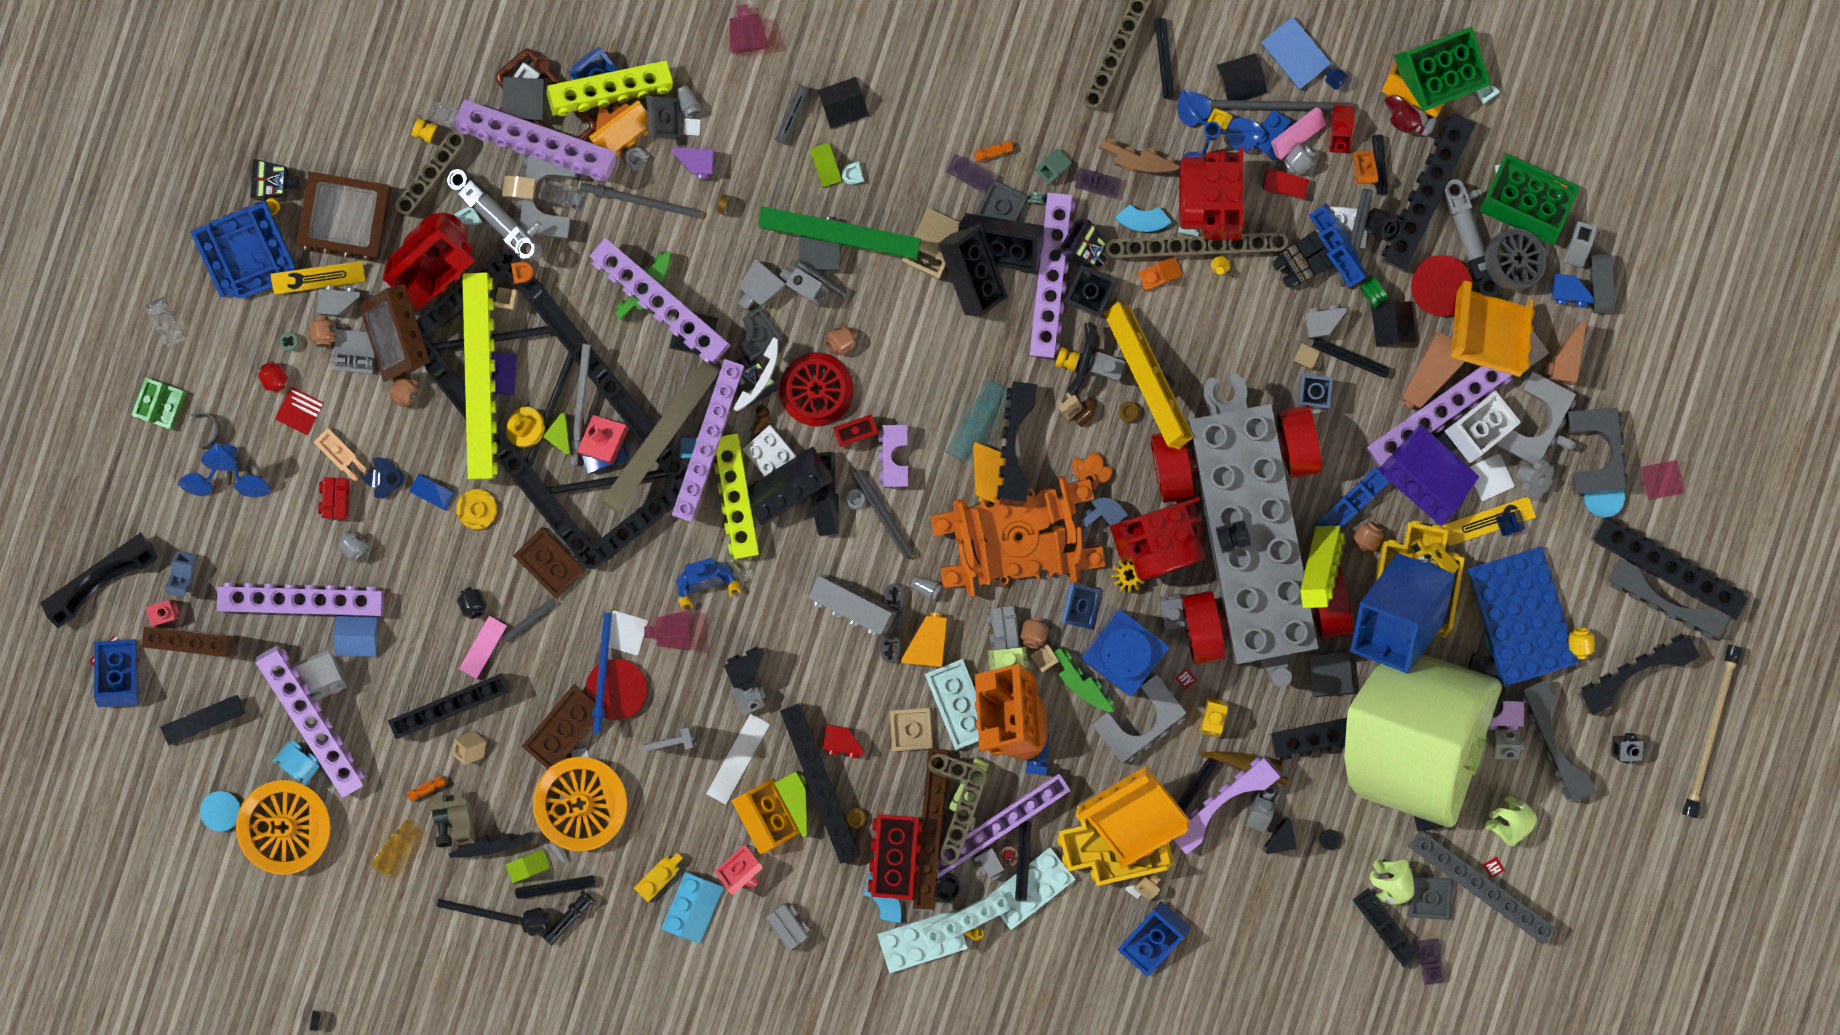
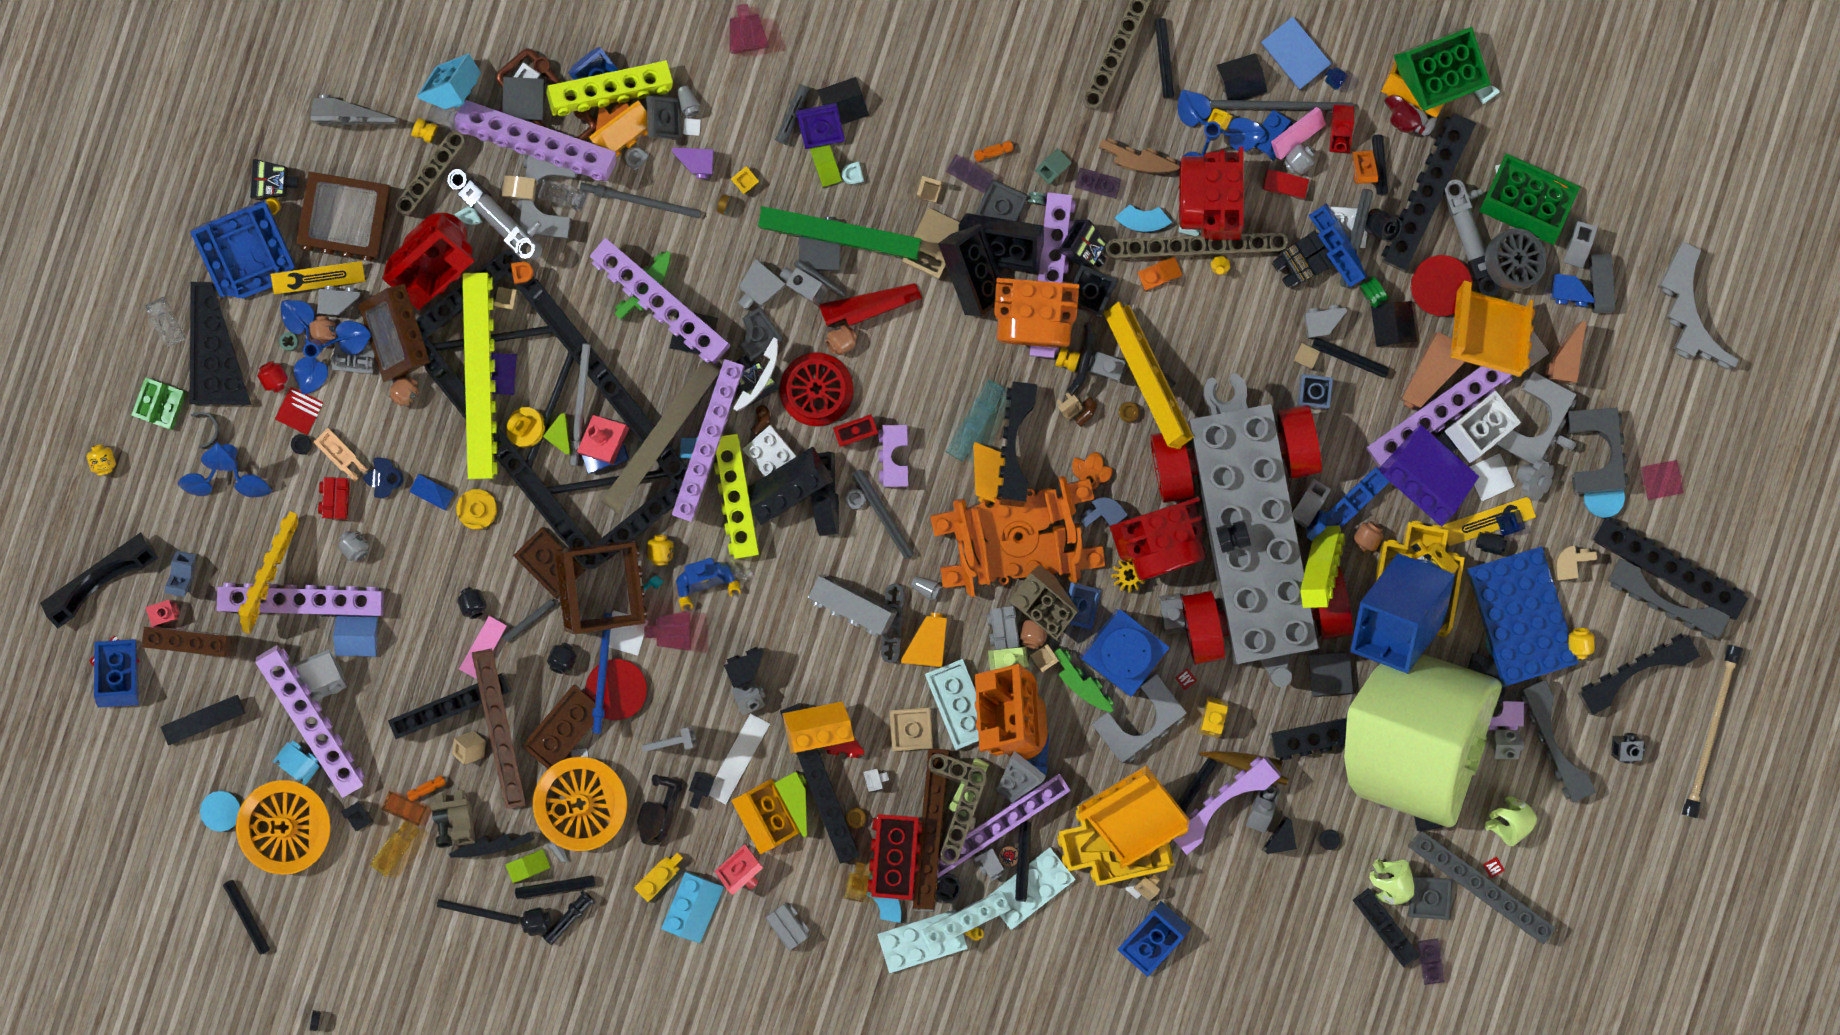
(101, 459): none -> yellow head
(213, 362): none -> black wing
(246, 917): none -> black axle
(250, 610): none -> yellow wing
(301, 444): none -> black tile
(307, 372): none -> blue plant
(337, 112): none -> light grey wedge
(357, 815): none -> black panel
(403, 808): none -> clear orange tile
(450, 82): none -> medium azure slope
(498, 728): none -> reddish brown plate
(561, 658): none -> black head
(568, 592): none -> reddish brown windscreen
(655, 581): none -> teal hand
(656, 819): none -> black piece
(660, 550): none -> yellow head
(701, 786): none -> black plate
(745, 180): none -> yellow plate
(817, 727): none -> light orange slope
(820, 126): none -> dark purple plate
(856, 884): none -> clear yellow brick
(869, 305): none -> red wedge
(874, 779): none -> white tile
(929, 189): none -> tan panel
(1019, 778): none -> light grey wing
(1035, 312): none -> orange brick
(1045, 602): none -> dark tan slope
(1310, 503): none -> light grey slope
(1317, 525): none -> blue plate
(1491, 543): none -> black brick
(1566, 562): none -> tan brick
(1683, 312): none -> light grey arch

